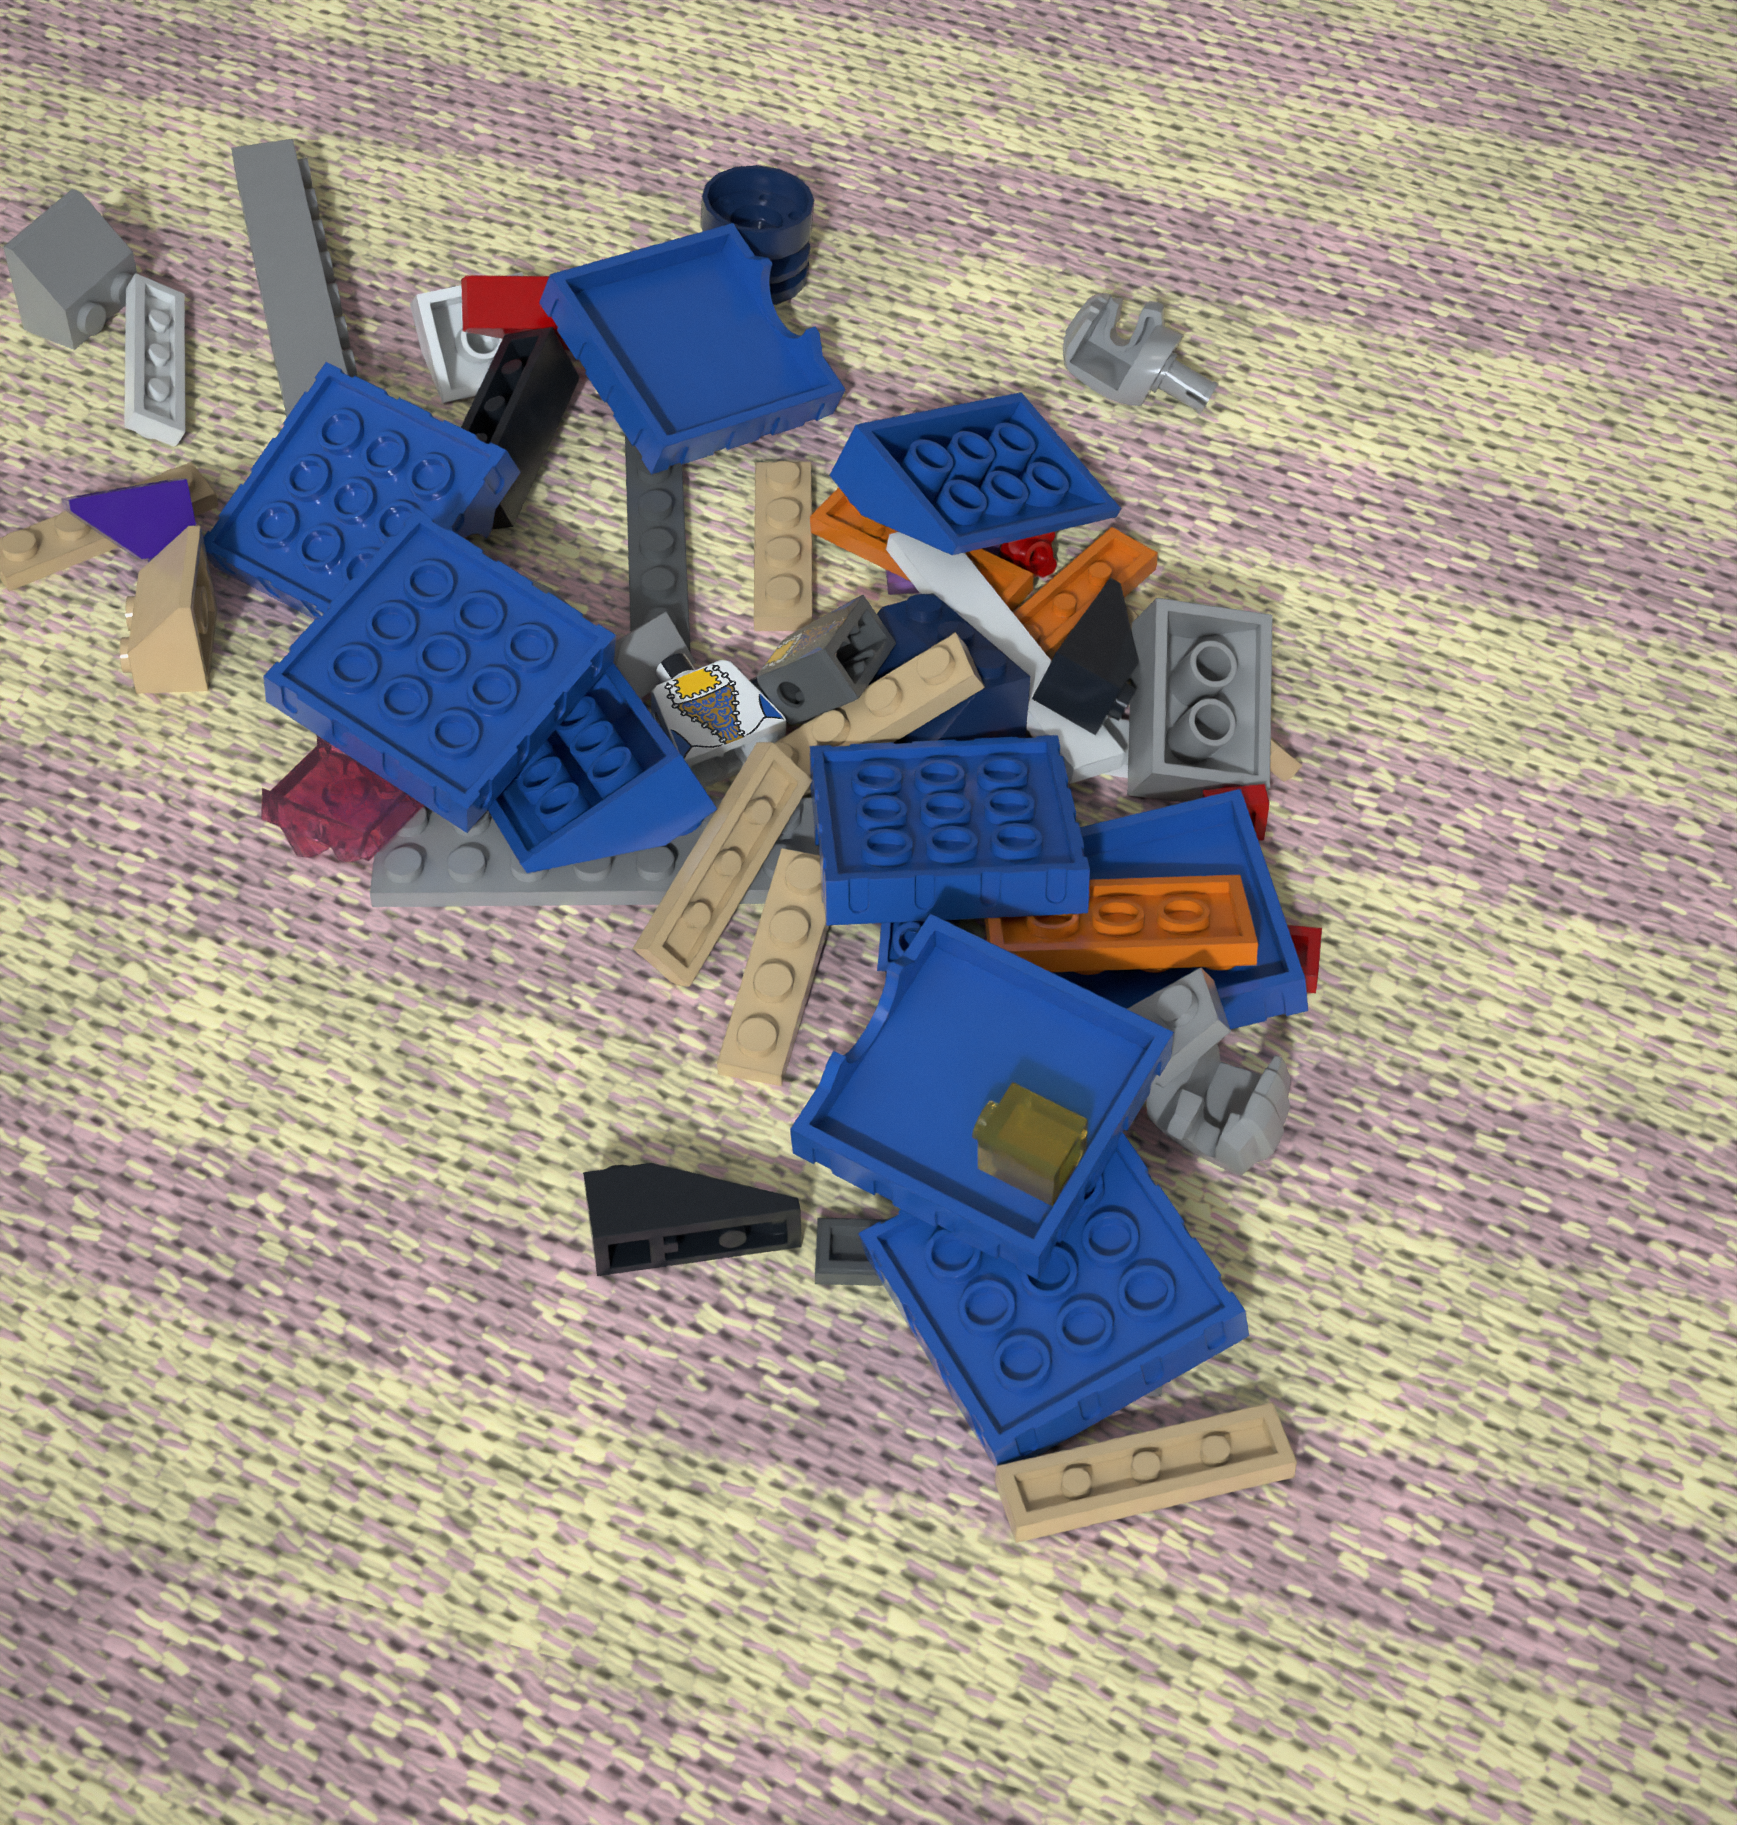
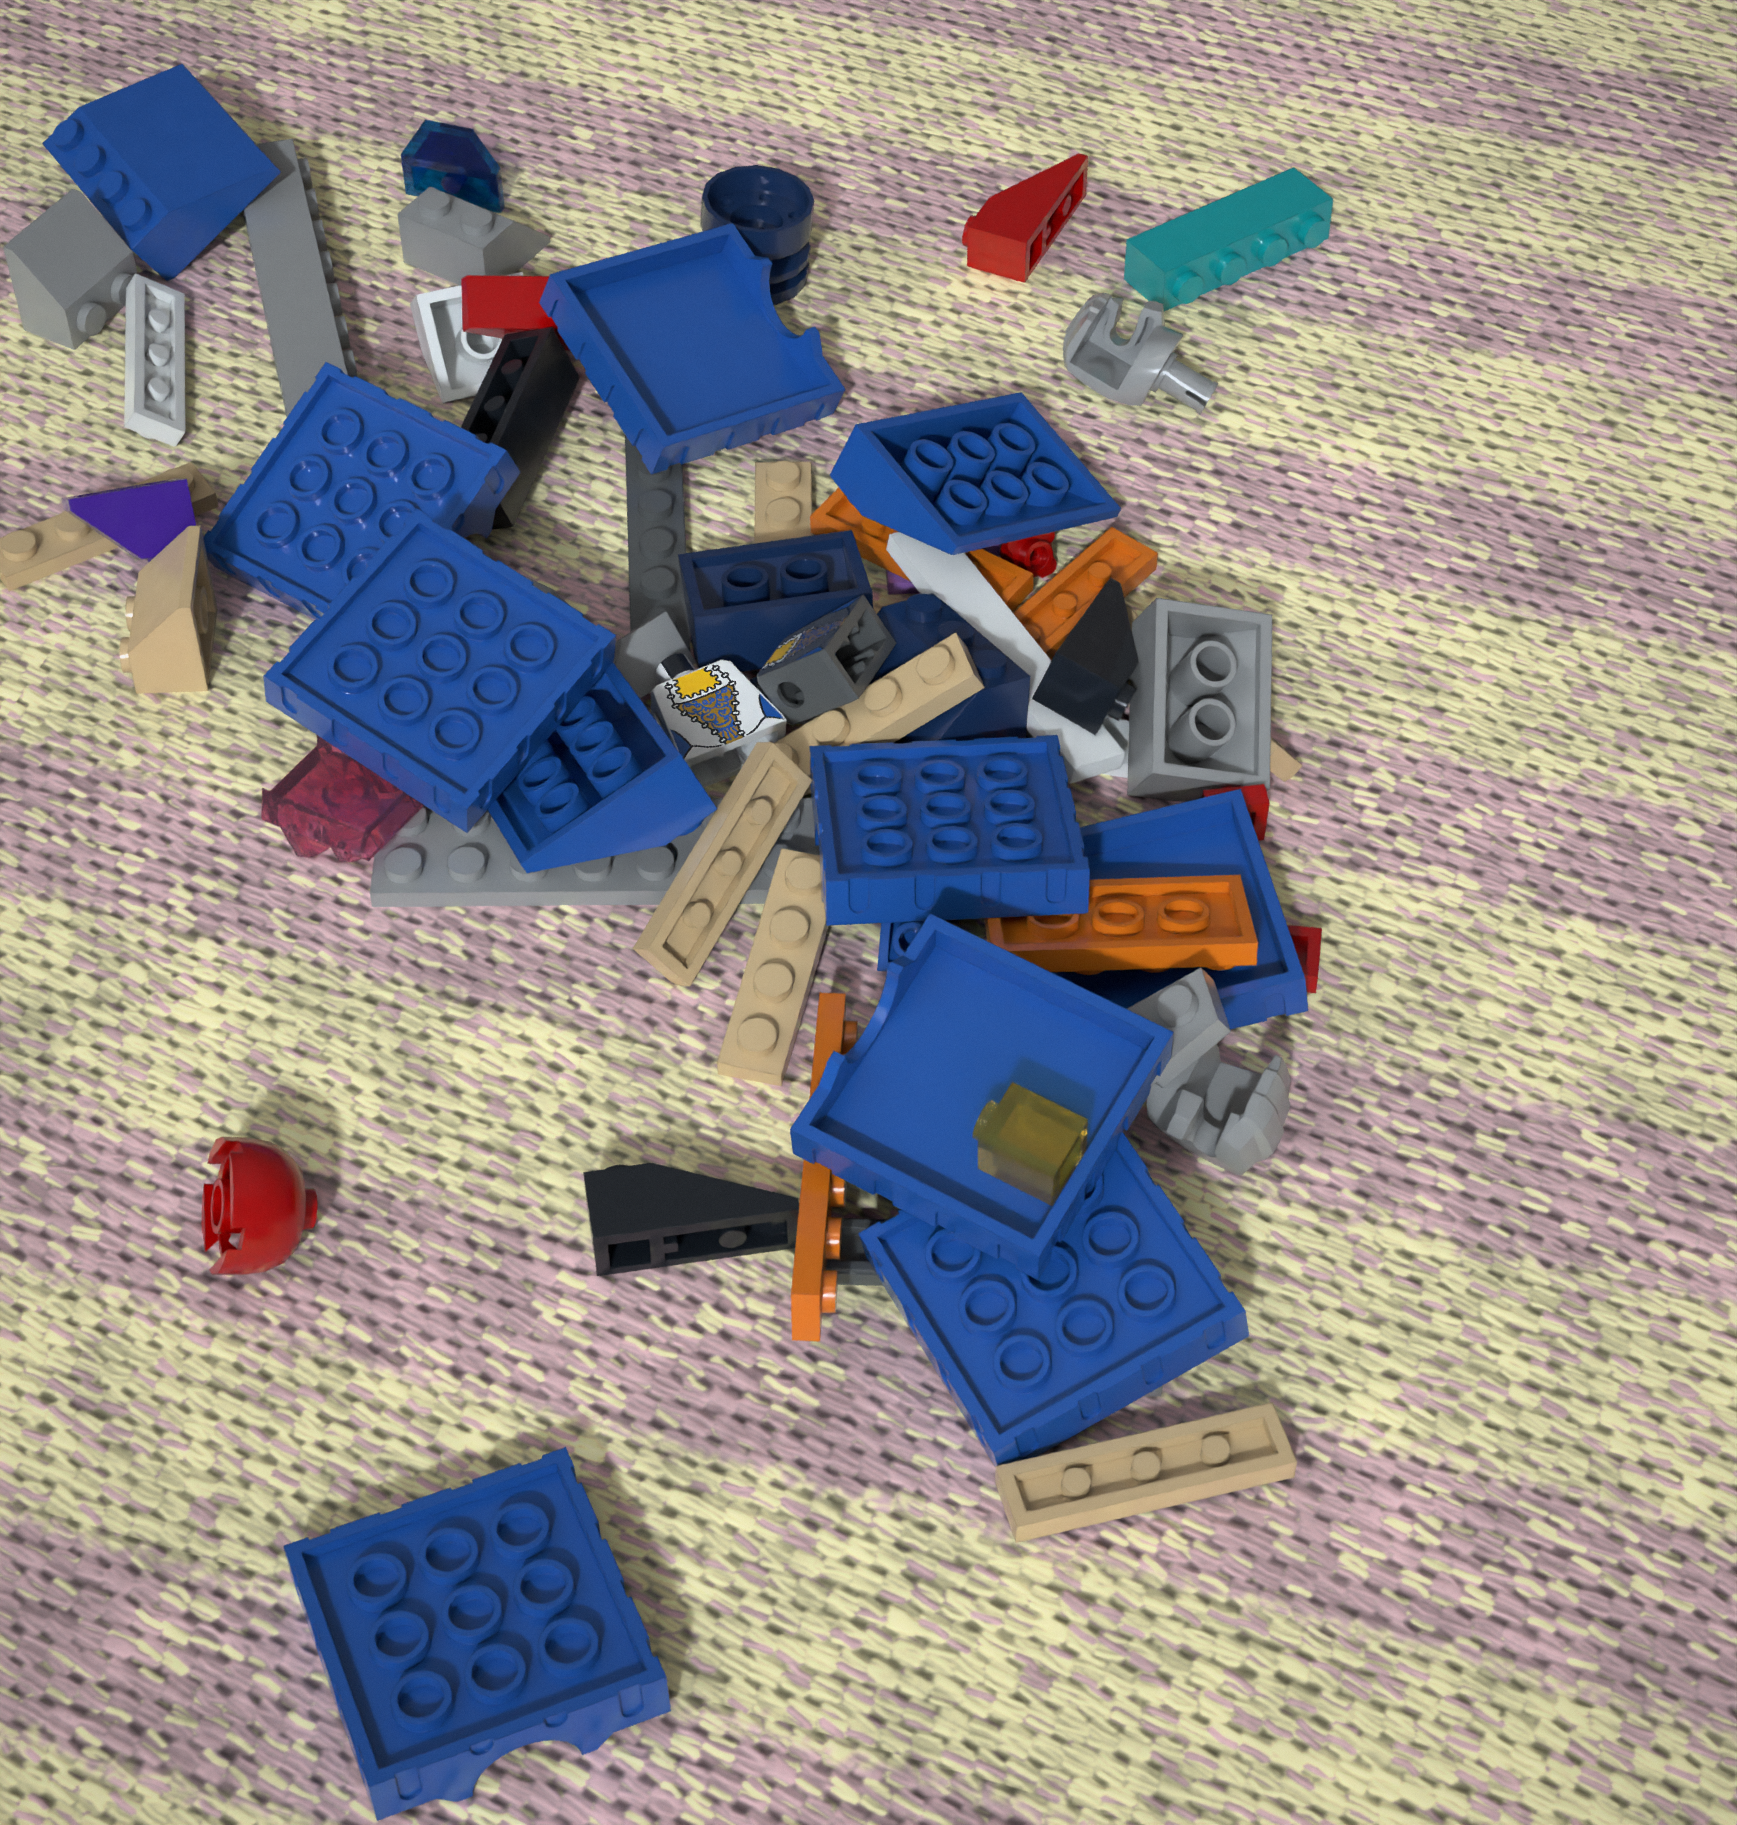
(162, 166): none -> blue slope
(257, 1196): none -> red cylinder
(454, 163): none -> clear blue slope
(463, 239): none -> light grey slope
(475, 1631): none -> blue piece
(759, 593): none -> dark blue slope
(817, 1232): none -> orange plate
(1024, 220): none -> red slope
(1228, 239): none -> teal brick

